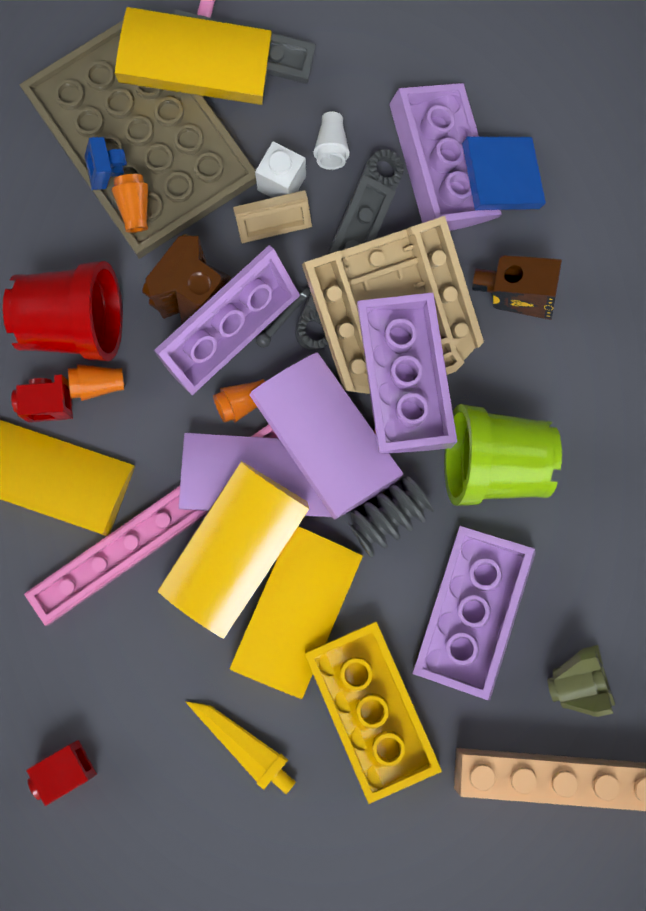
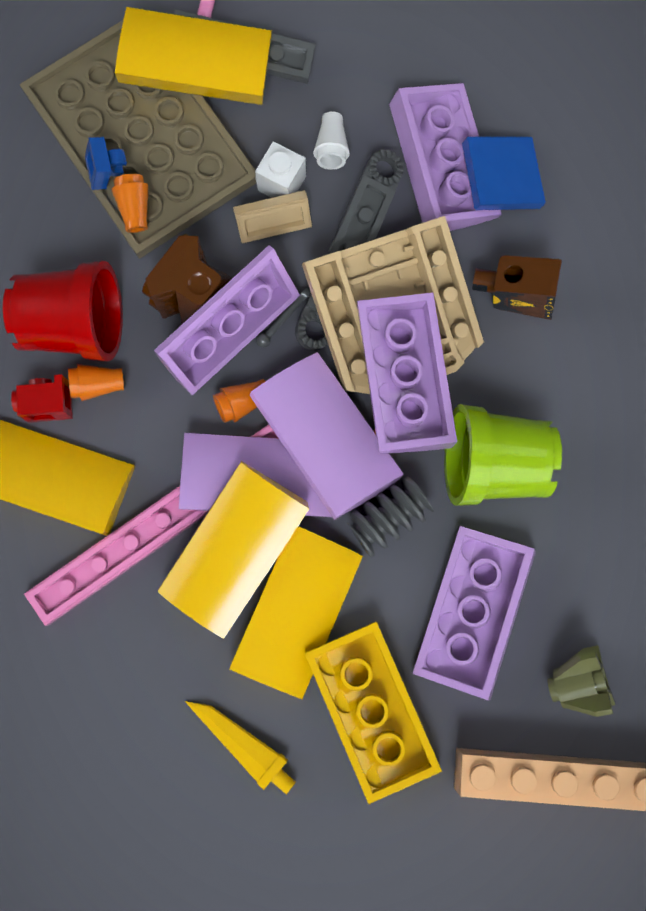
(60, 773): red brick -> none

